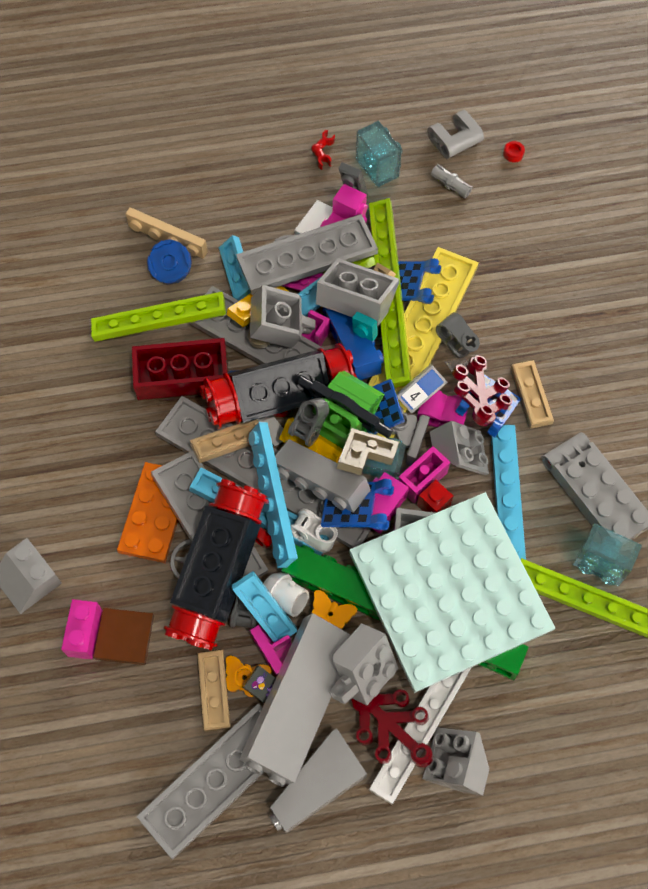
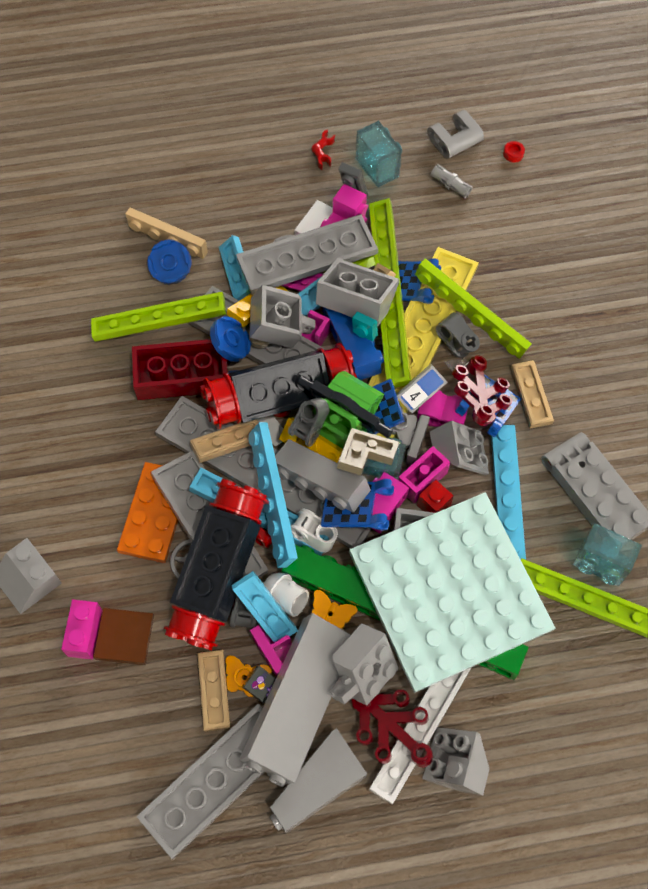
(230, 339): none -> blue tile
(472, 308): none -> lime plate

